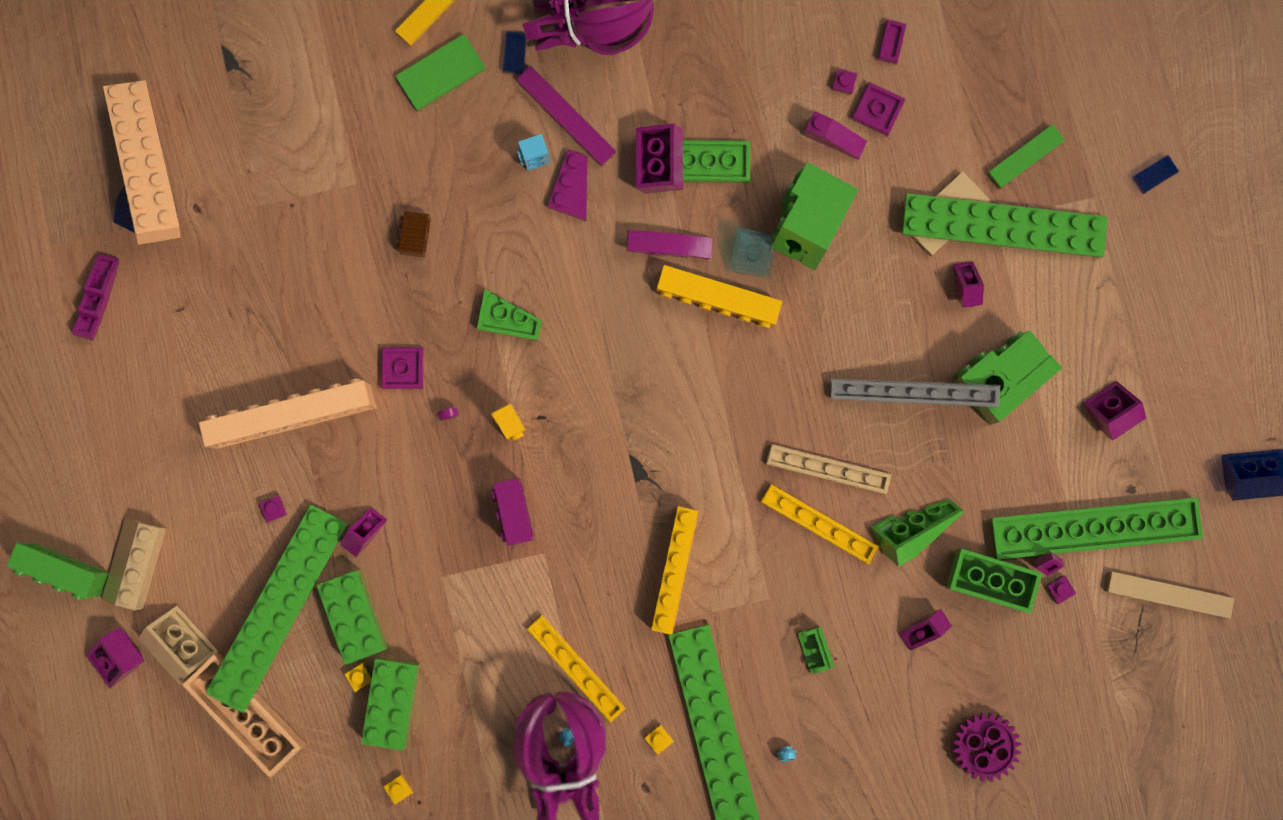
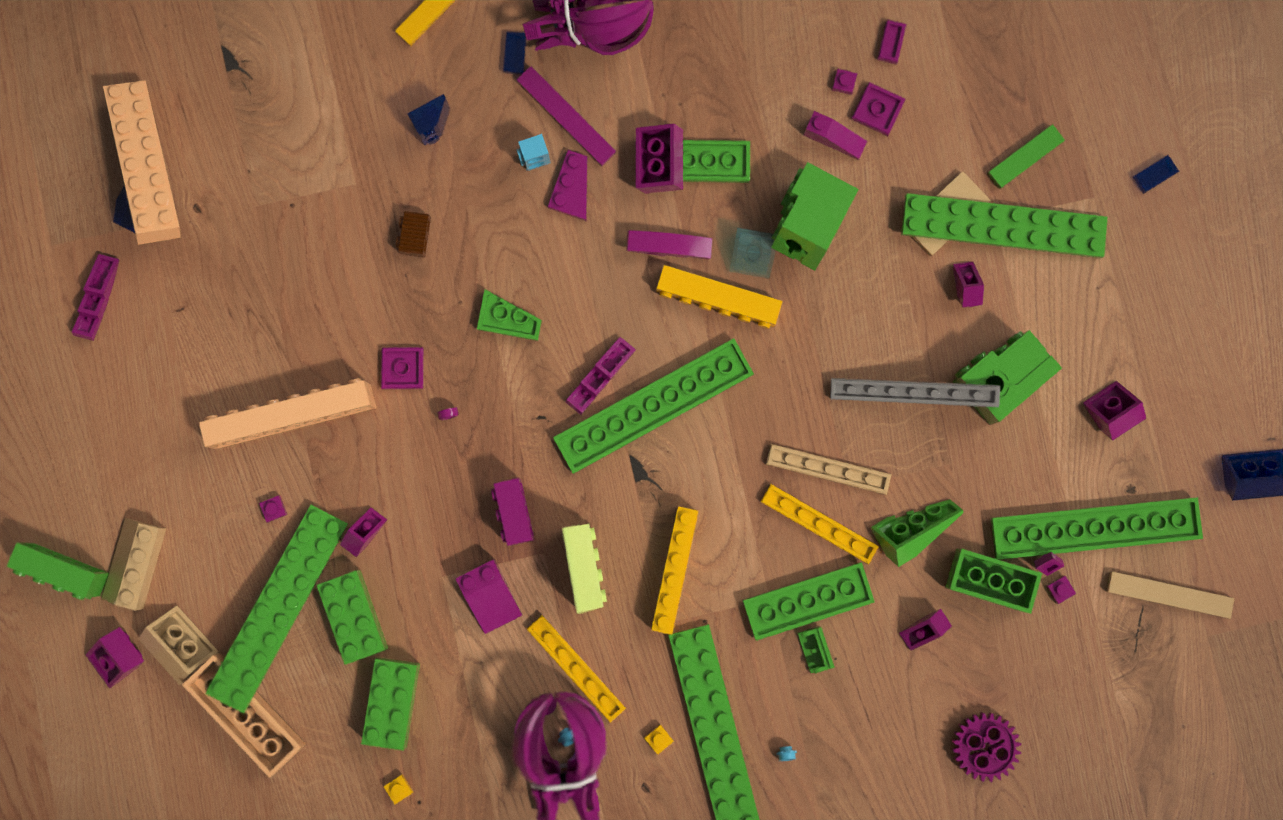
(359, 677): yellow plate -> none
(430, 119): none -> clear blue slope
(440, 72): bright green tile -> none
(489, 596): none -> magenta slope
(509, 422): yellow slope -> none
(583, 567): none -> yellowish green slope
(600, 375): none -> magenta slope
(653, 406): none -> bright green plate
(808, 601): none -> bright green plate

